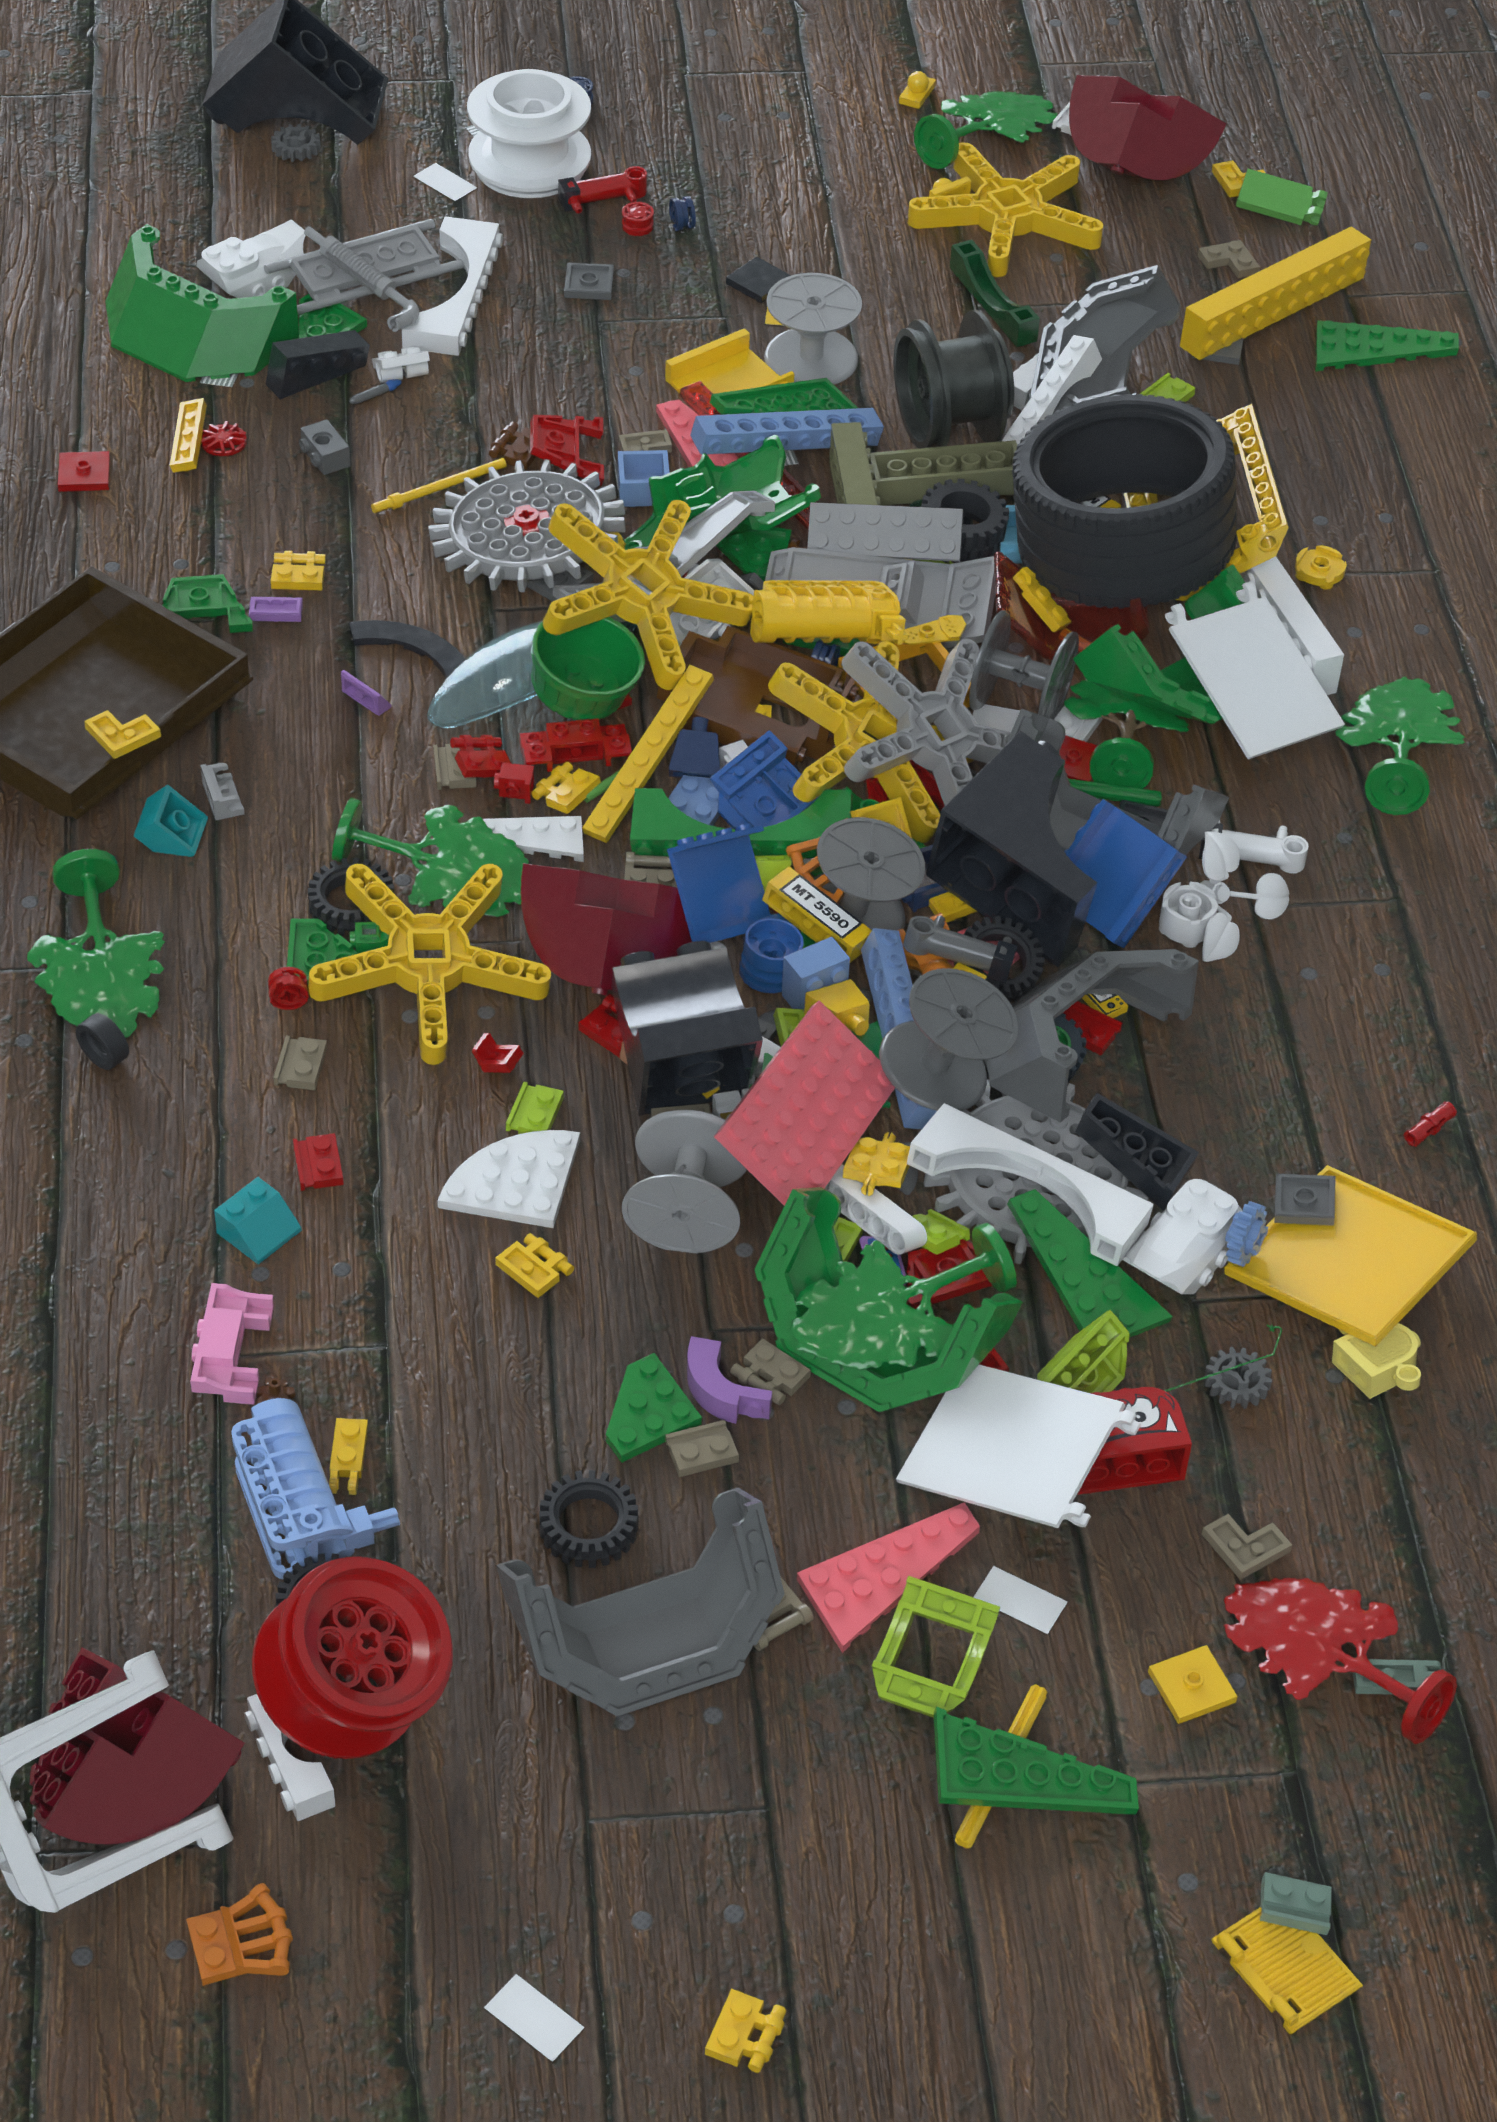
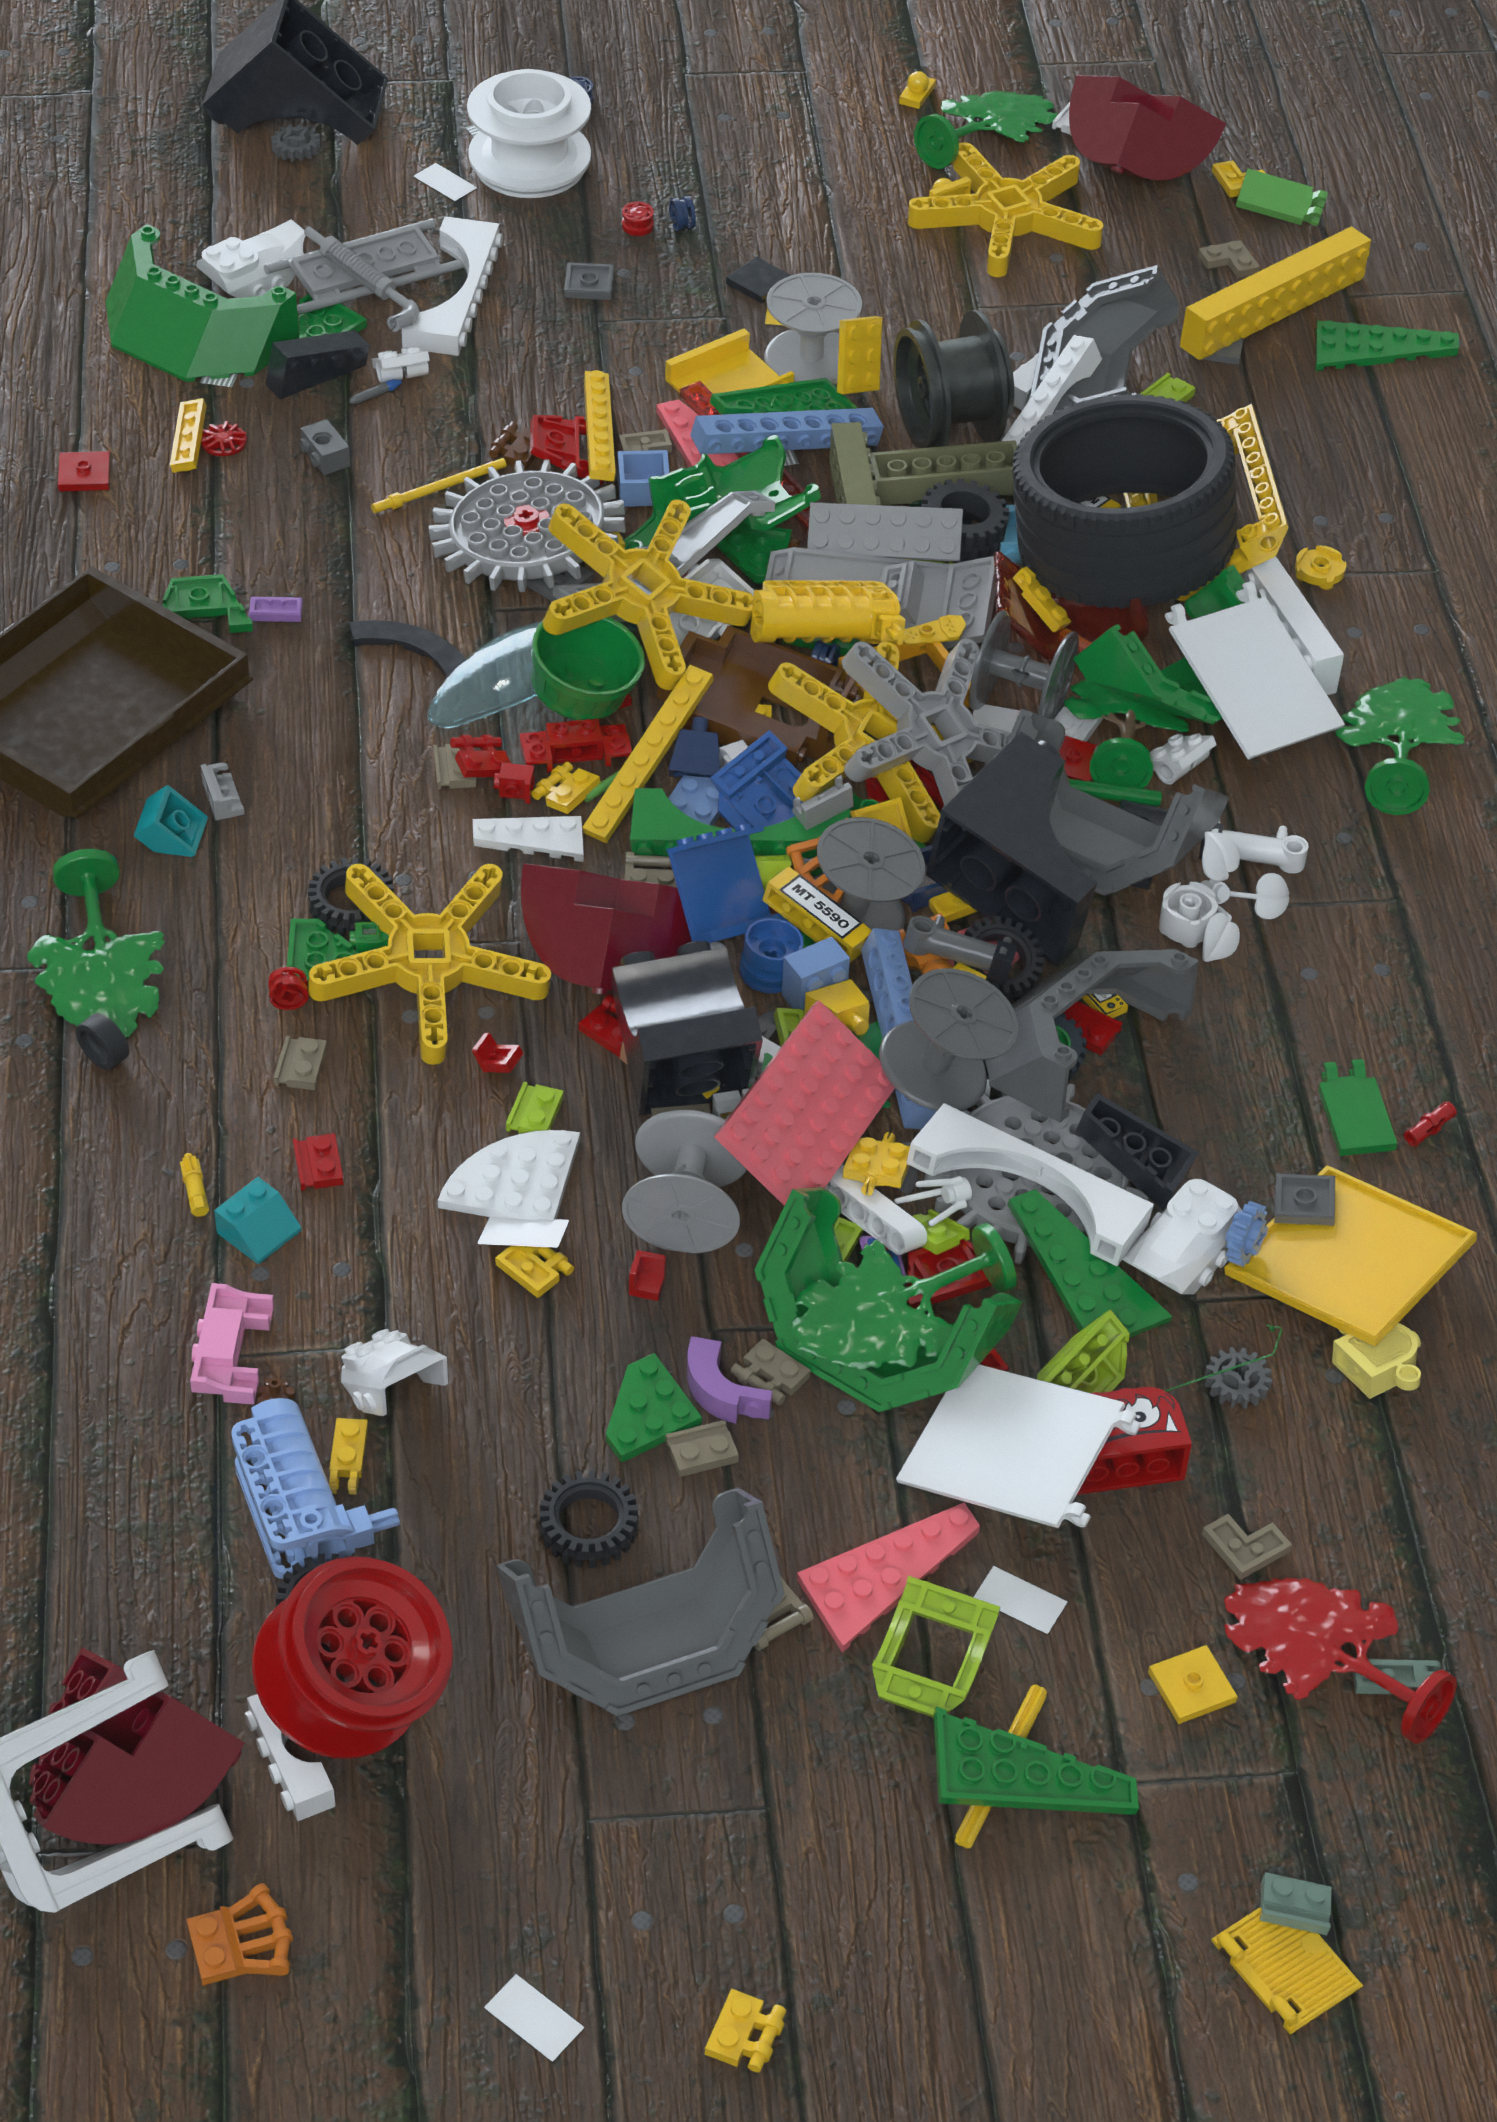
(120, 738): yellow plate -> none
(194, 1185): none -> yellow piece
(298, 576): yellow plate -> none
(363, 694): medium lavender slope -> none
(384, 1361): none -> white slope
(461, 853): green plant -> none
(523, 1232): none -> white sticker
(599, 426): none -> yellow plate
(629, 184): red piece -> none
(647, 1275): none -> red panel
(753, 581): dark grey tile -> none
(824, 805): none -> light grey hinge
(859, 355): none -> yellow plate
(953, 1191): none -> white plant
(1016, 321): dark green arch -> none
(1129, 868): blue panel -> none
(1180, 755): none -> white plate
(1355, 1111): none -> green tile

